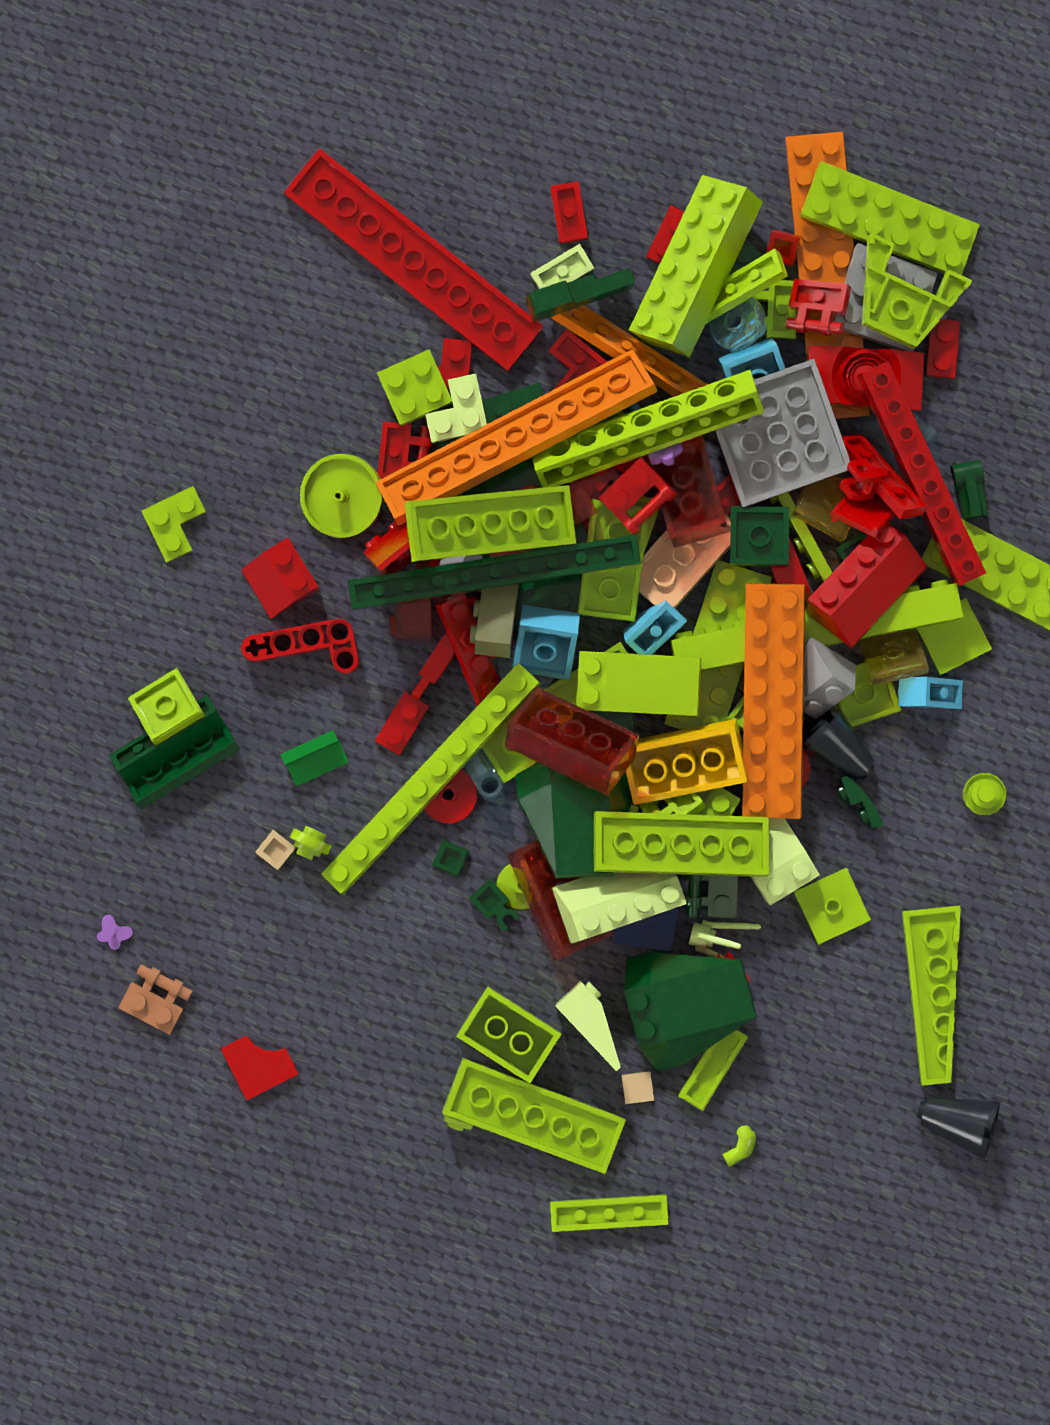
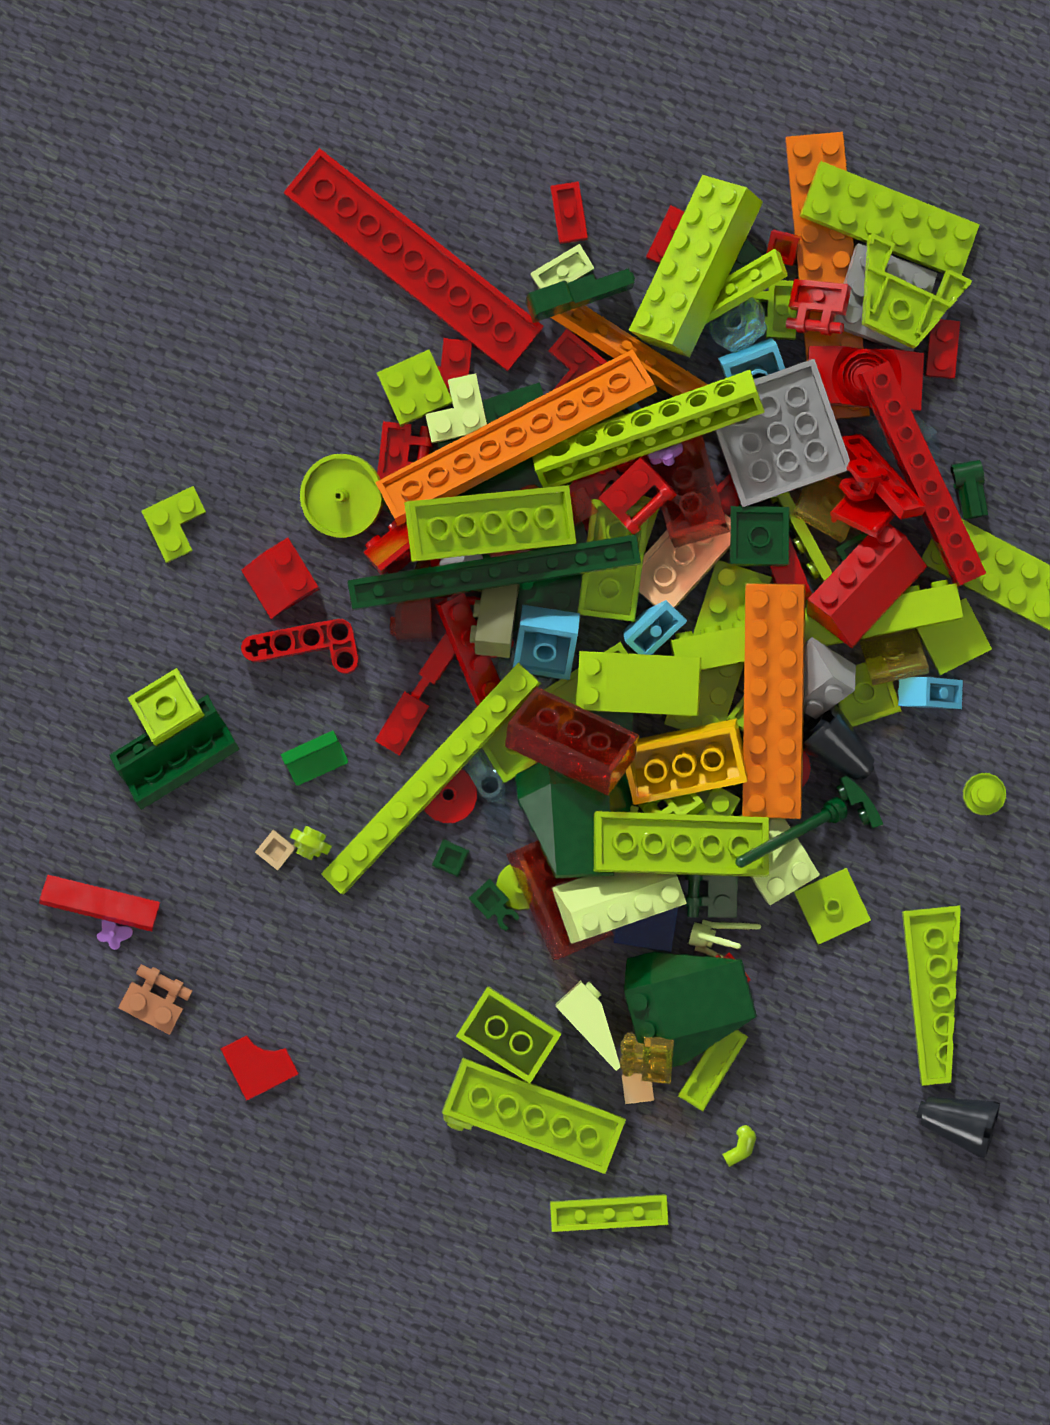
(99, 903): none -> red tile
(656, 1056): none -> clear yellow plate
(832, 811): none -> dark green piece

